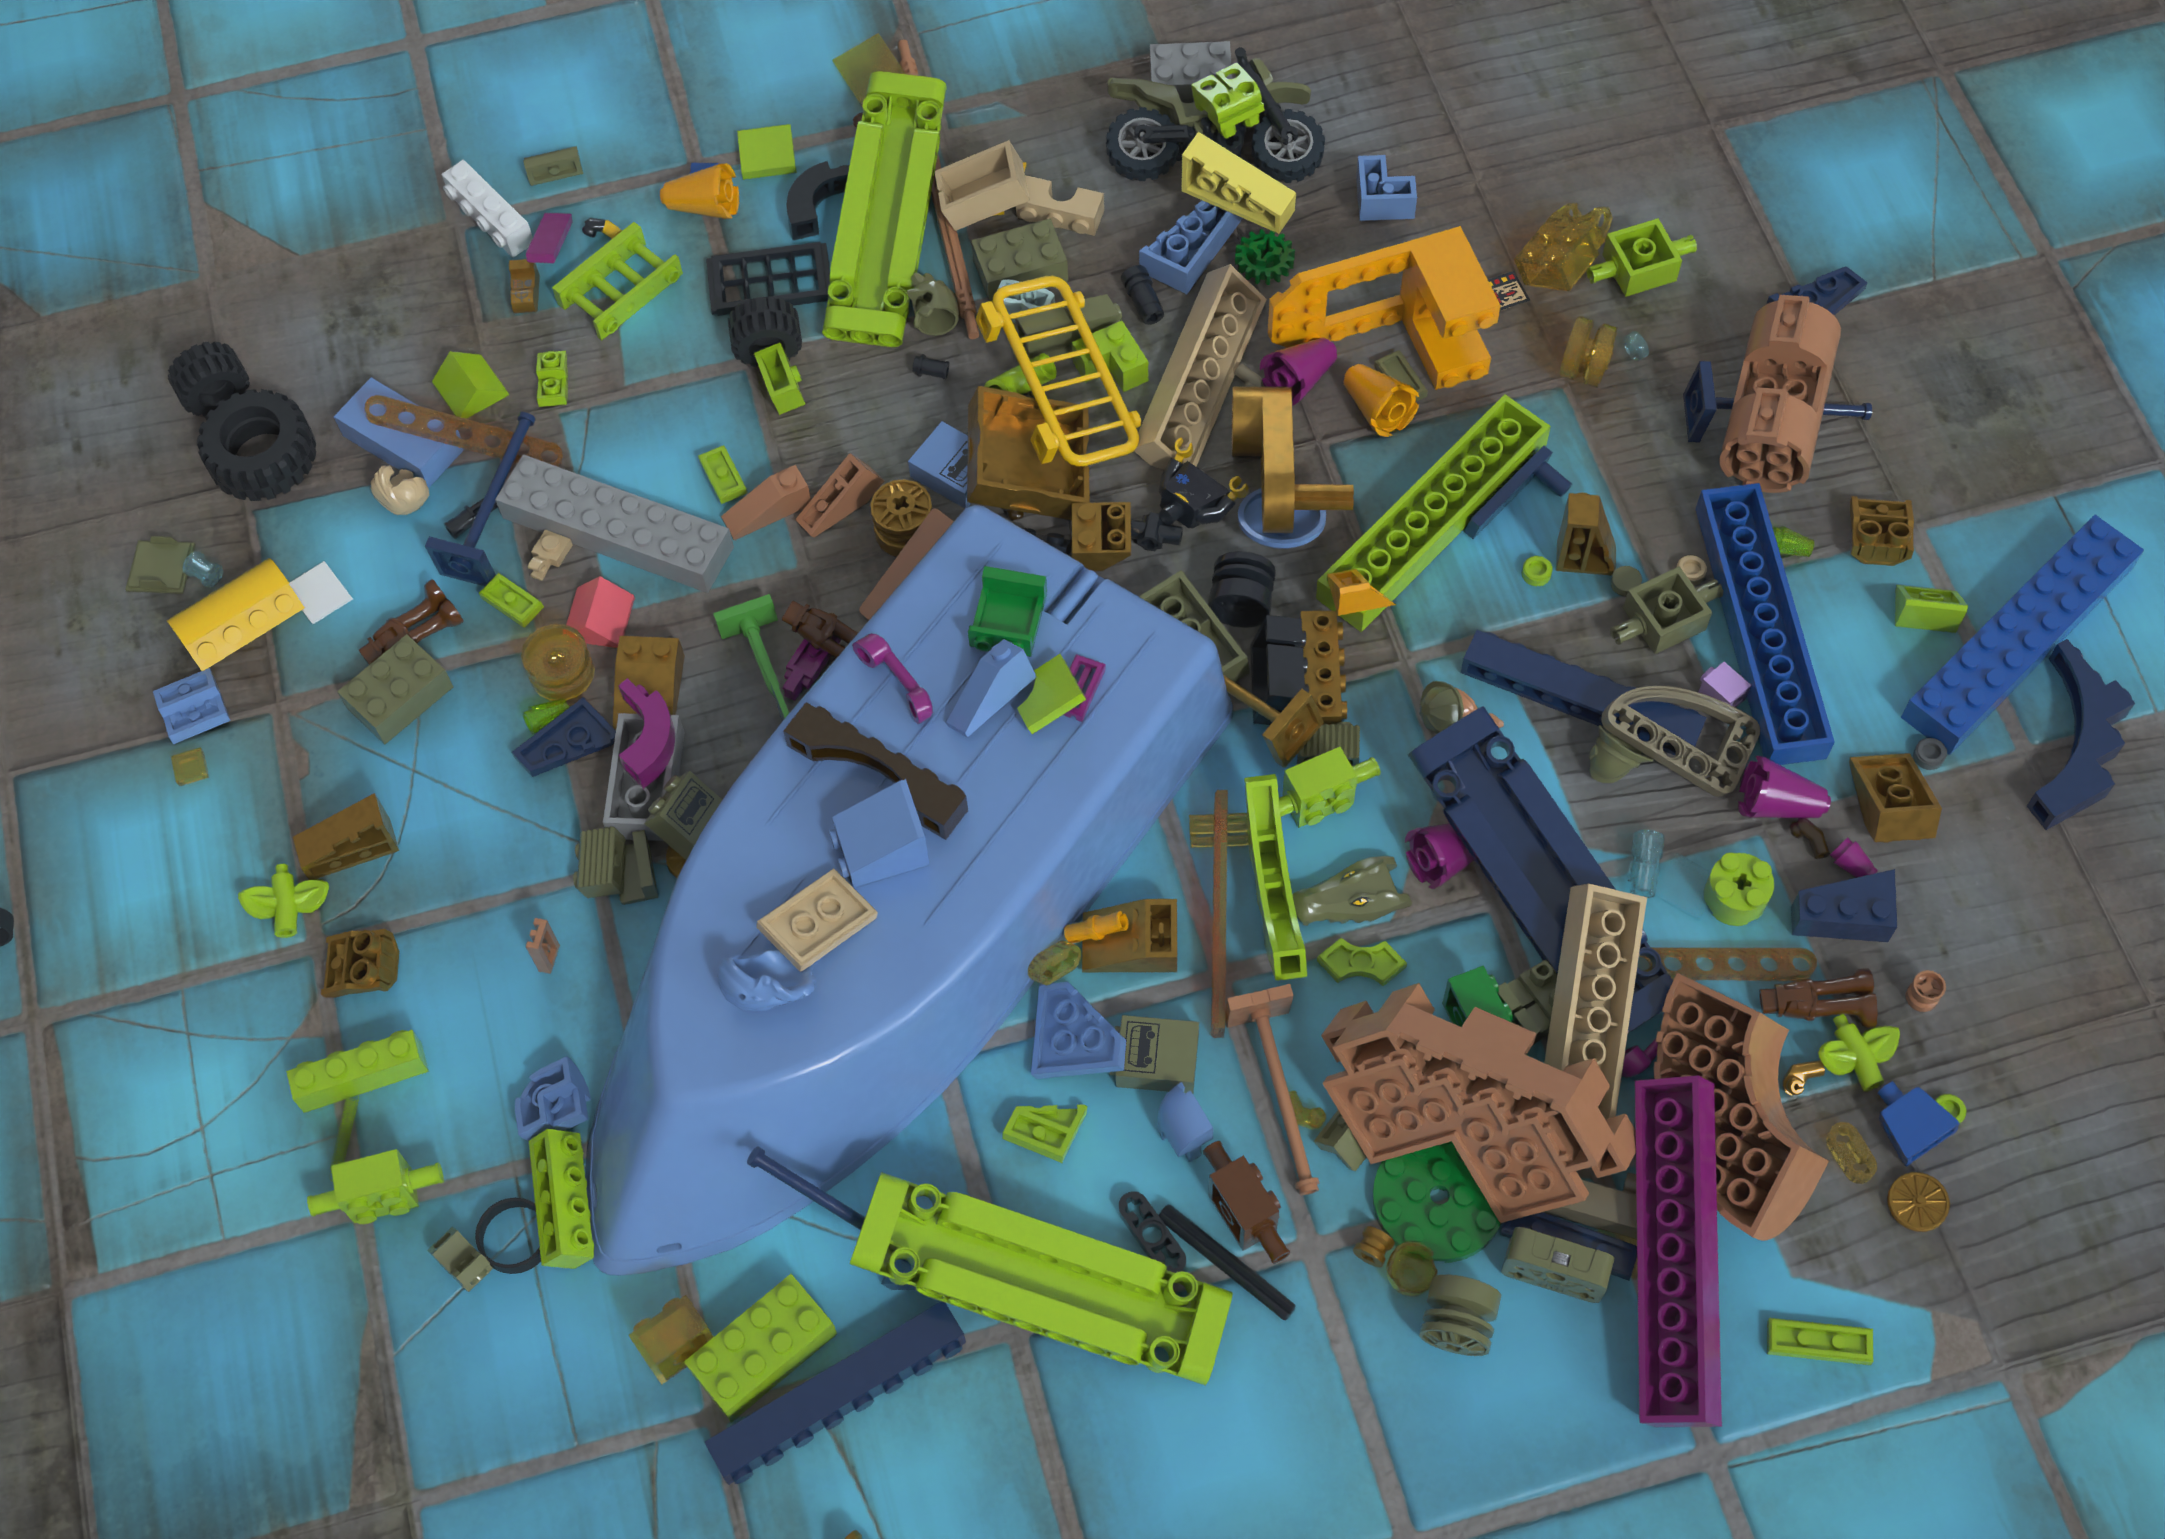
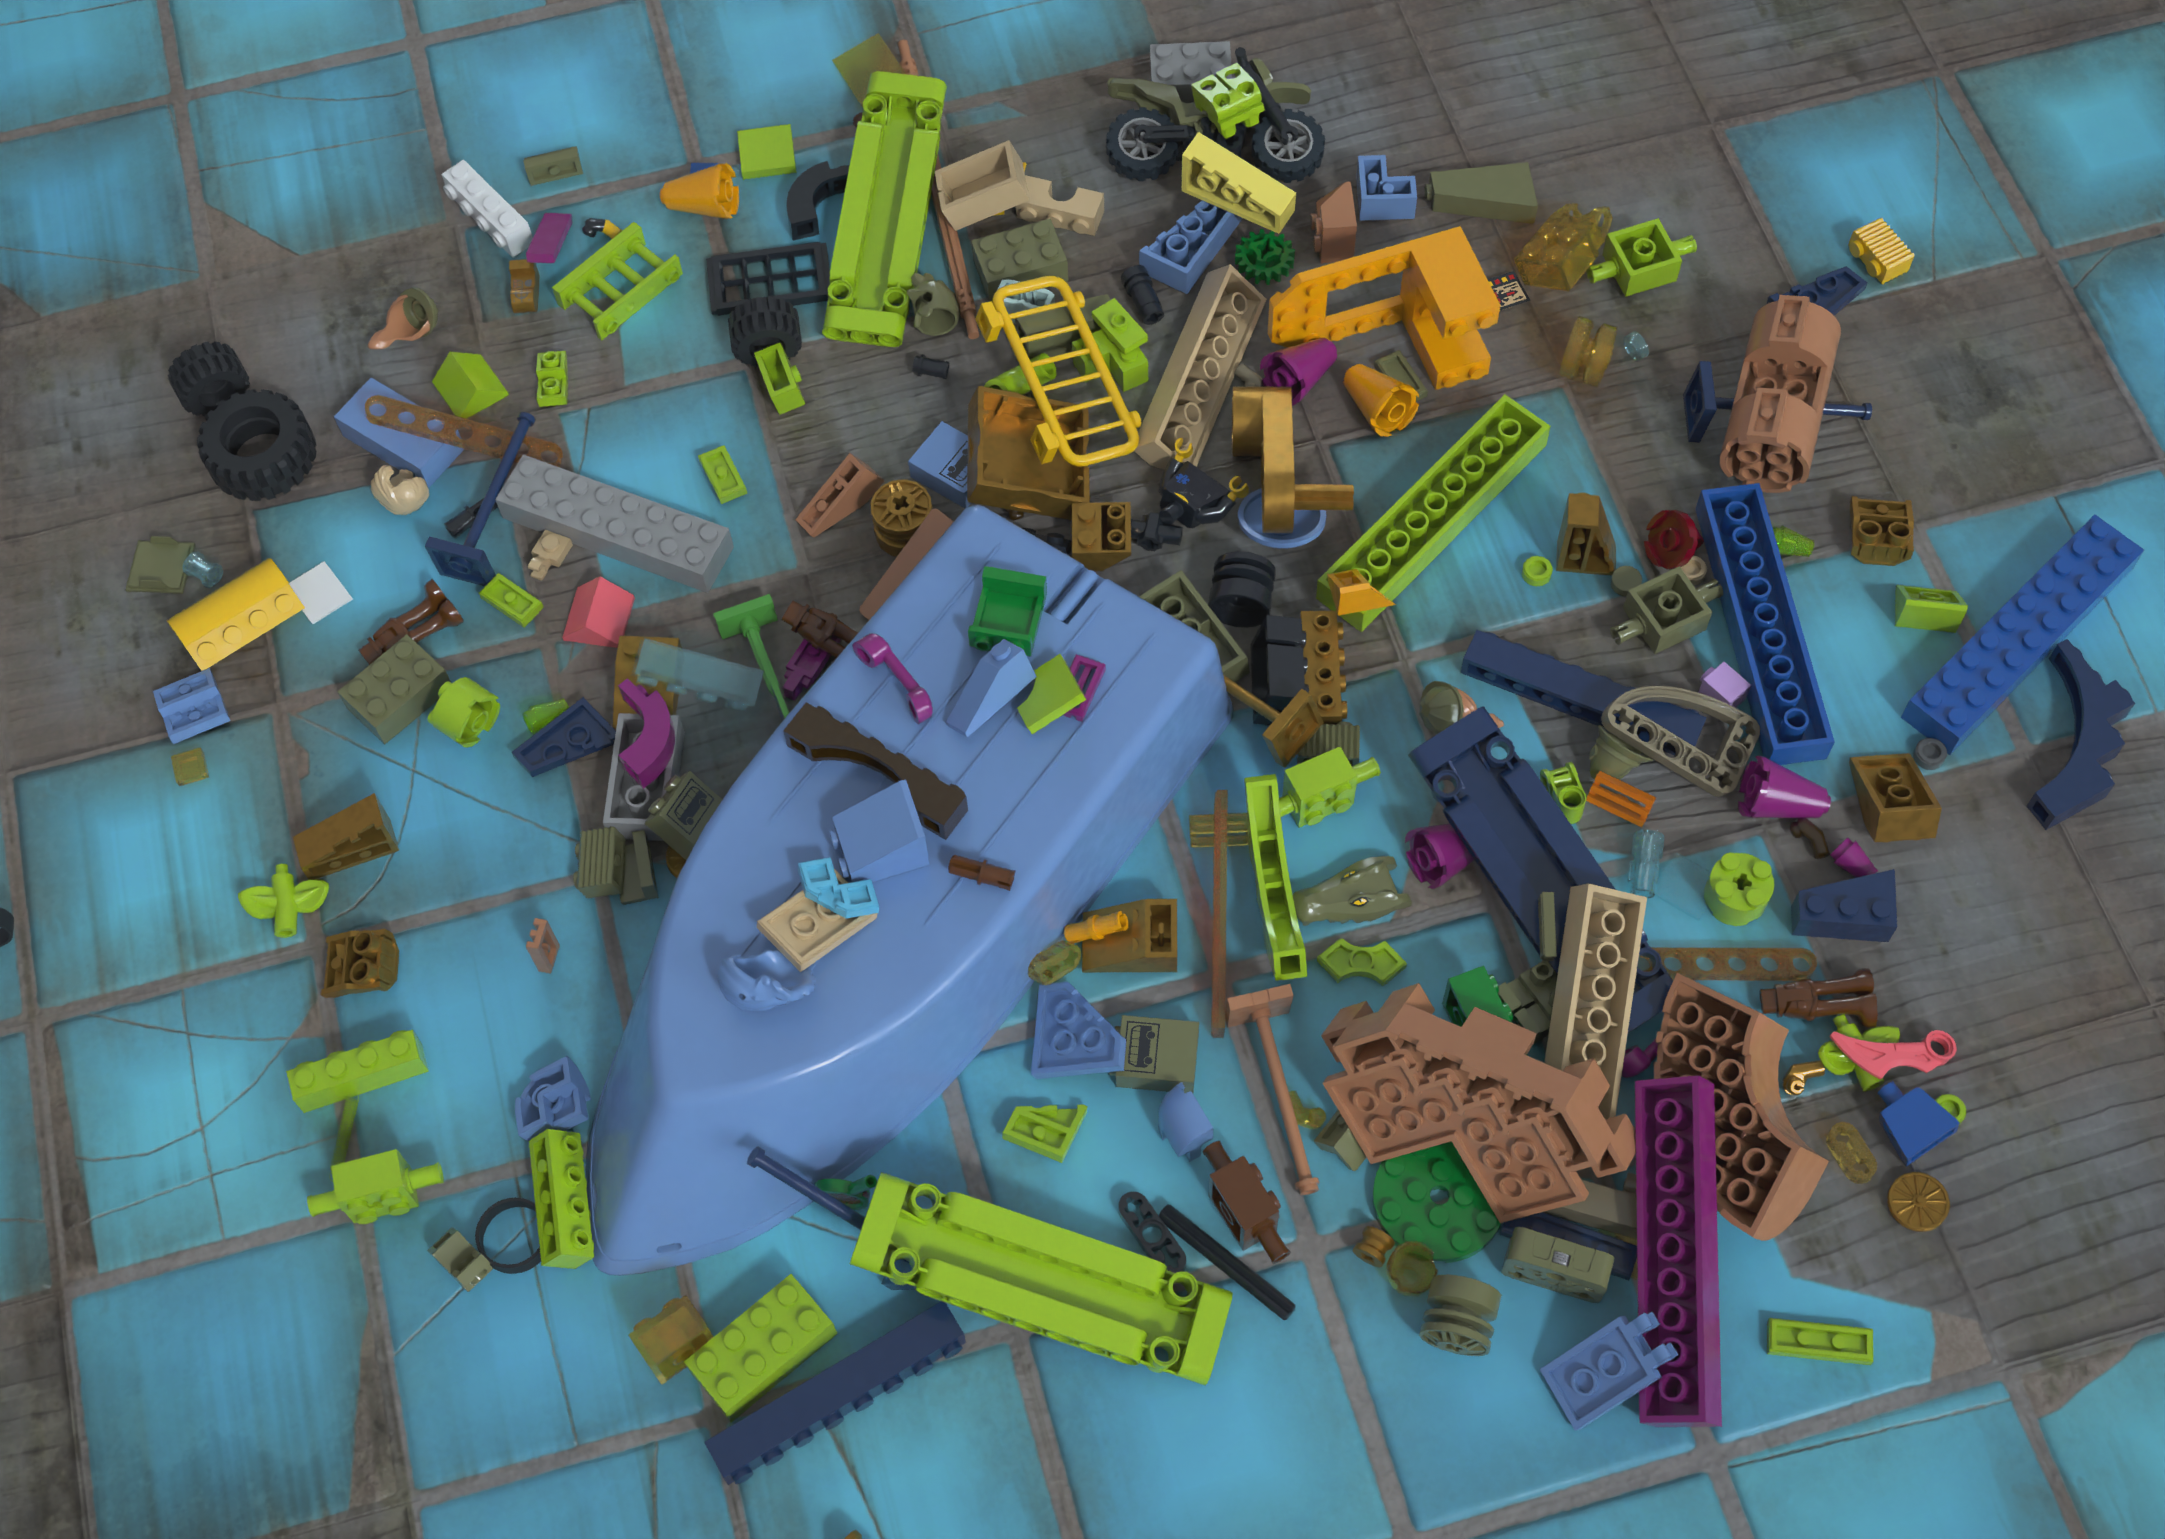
(408, 319): none -> piece
(464, 711): none -> lime brick
(557, 662): clear yellow wheel -> none
(696, 673): none -> clear light blue piece
(768, 502): nougat slope -> none
(846, 899): none -> medium azure tile
(853, 1194): none -> green piece
(982, 872): none -> reddish brown axle
(1119, 326): none -> lime plate
(1335, 225): none -> nougat slope
(1485, 192): none -> olive slope
(1537, 467): dark blue piece -> none
(1547, 930): none -> olive tile
(1564, 788): none -> lime piece
(1606, 1369): none -> medium blue tile
(1614, 802): none -> orange tile
(1672, 539): none -> dark red tile
(1880, 250): none -> yellow brick
(1881, 1057): none -> coral piece
(1931, 986): nougat wheel -> none

